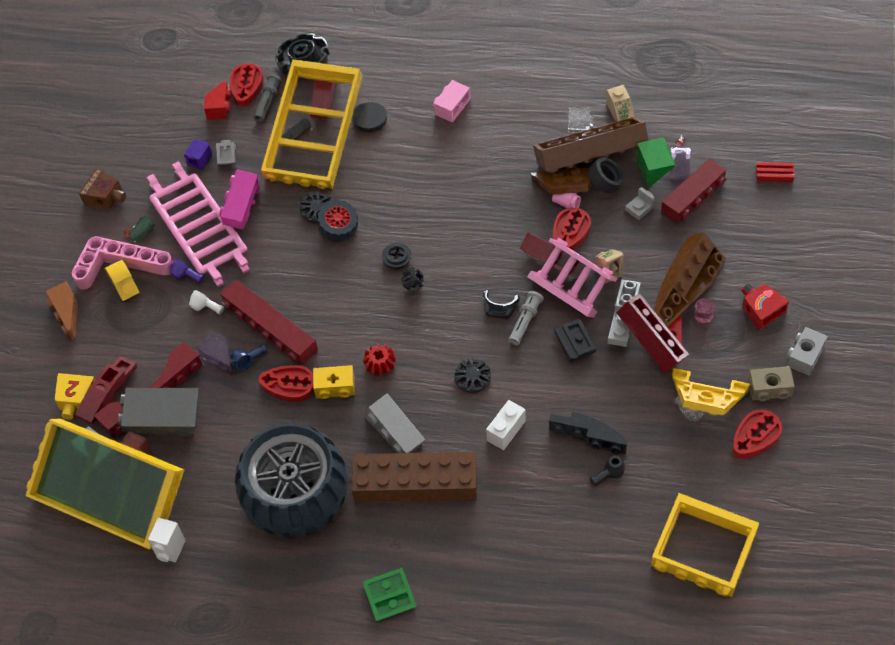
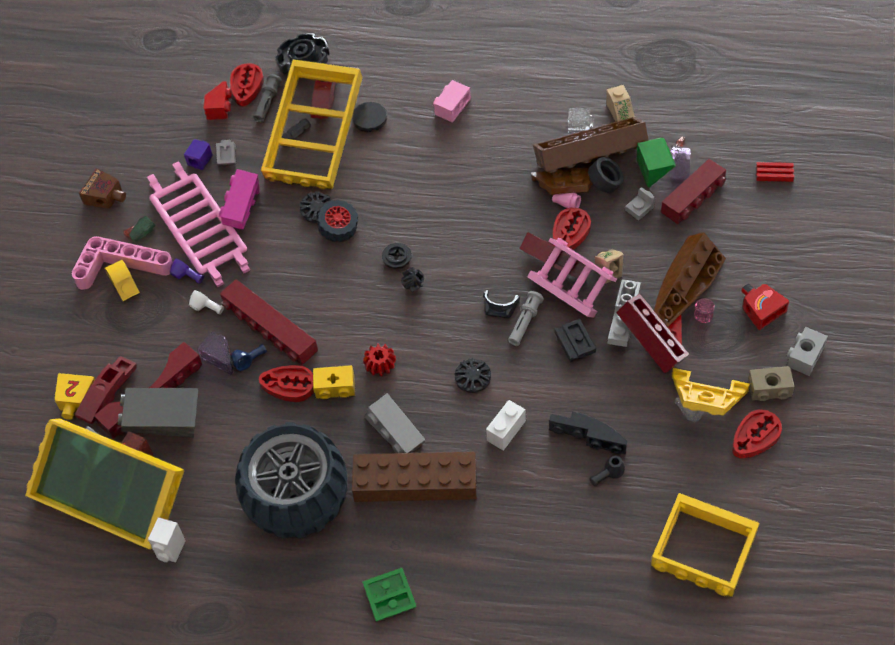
(66, 307): dark orange slope -> none

